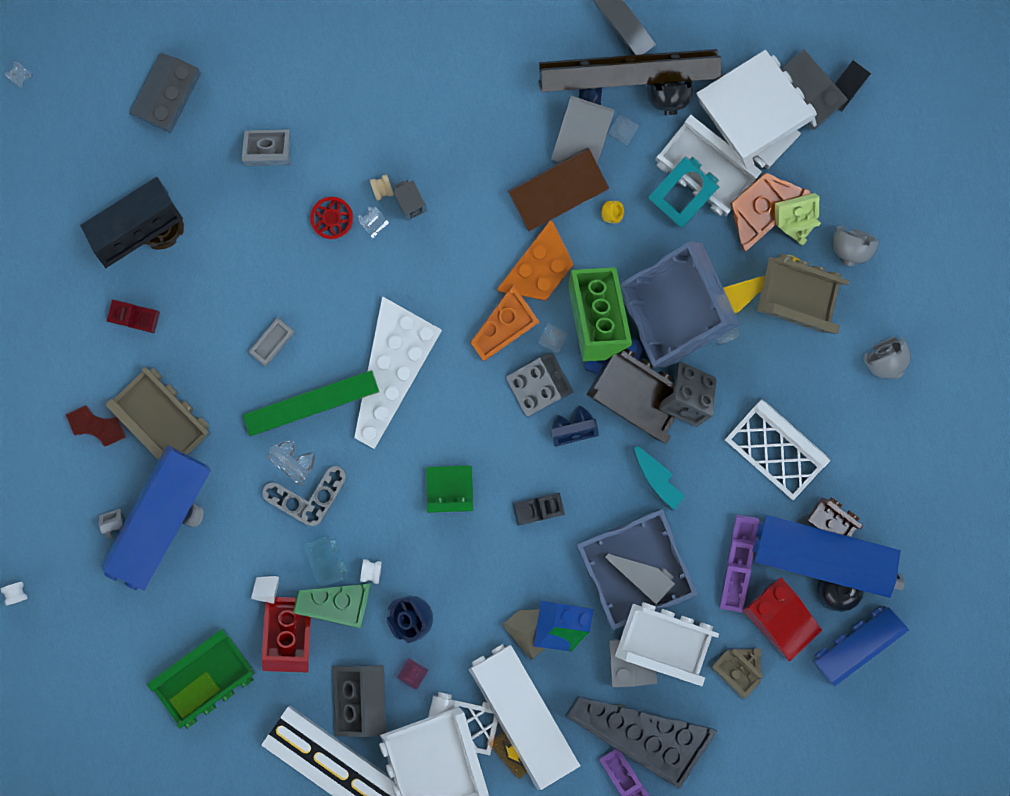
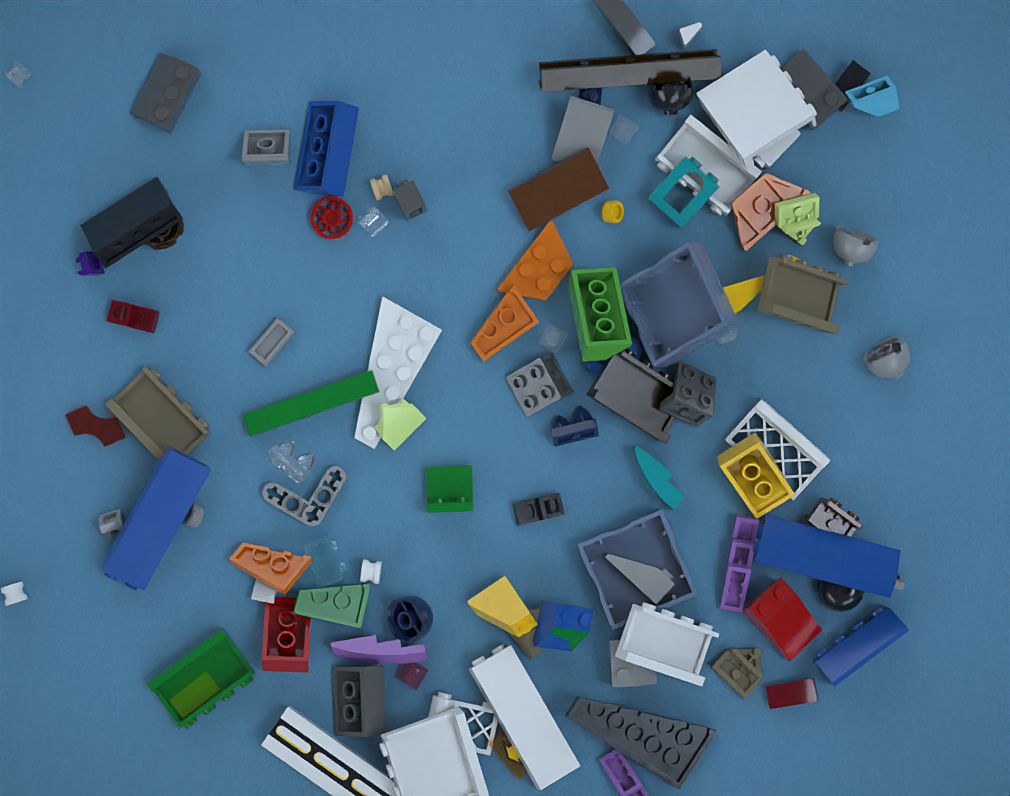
(90, 264): none -> dark purple tile
(269, 566): none -> orange wing
(326, 148): none -> blue slope
(369, 650): none -> medium lavender slope
(398, 422): none -> yellowish green slope
(503, 608): none -> yellow slope
(688, 33): none -> white slope
(755, 475): none -> yellow slope
(791, 693): none -> dark red slope
(875, 97): none -> medium azure slope

